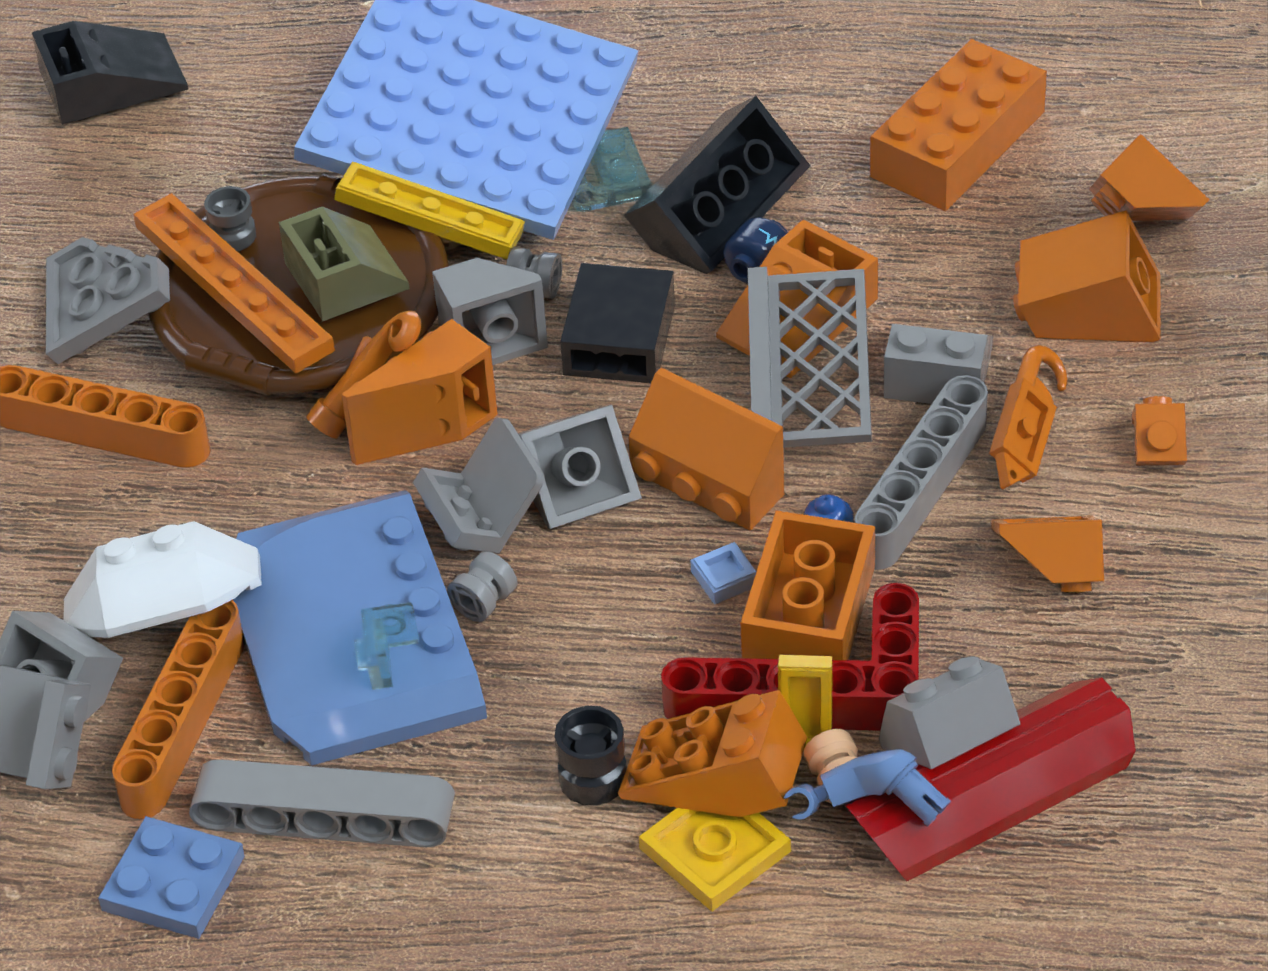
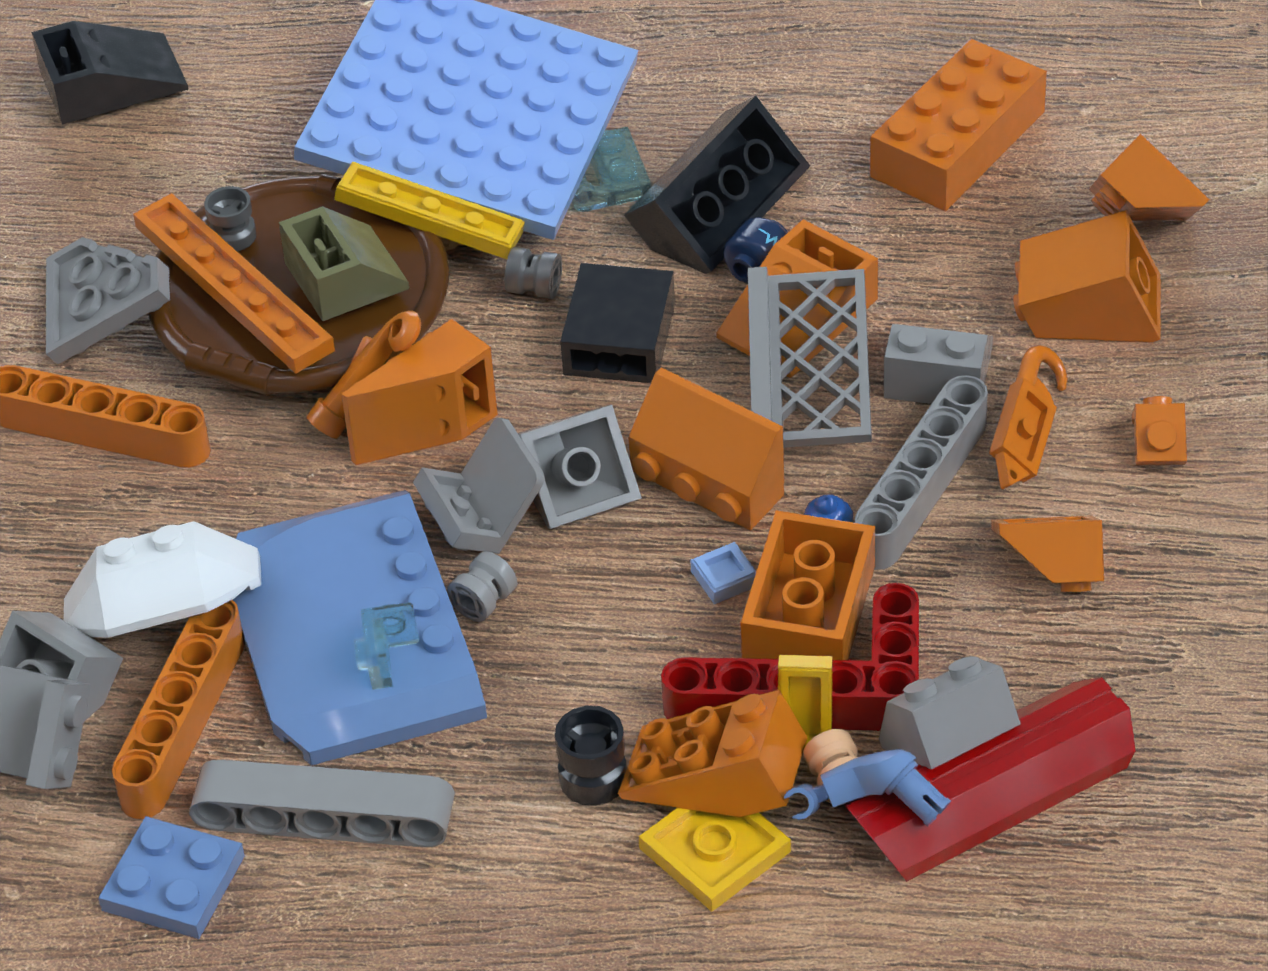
(495, 305): light grey slope -> none

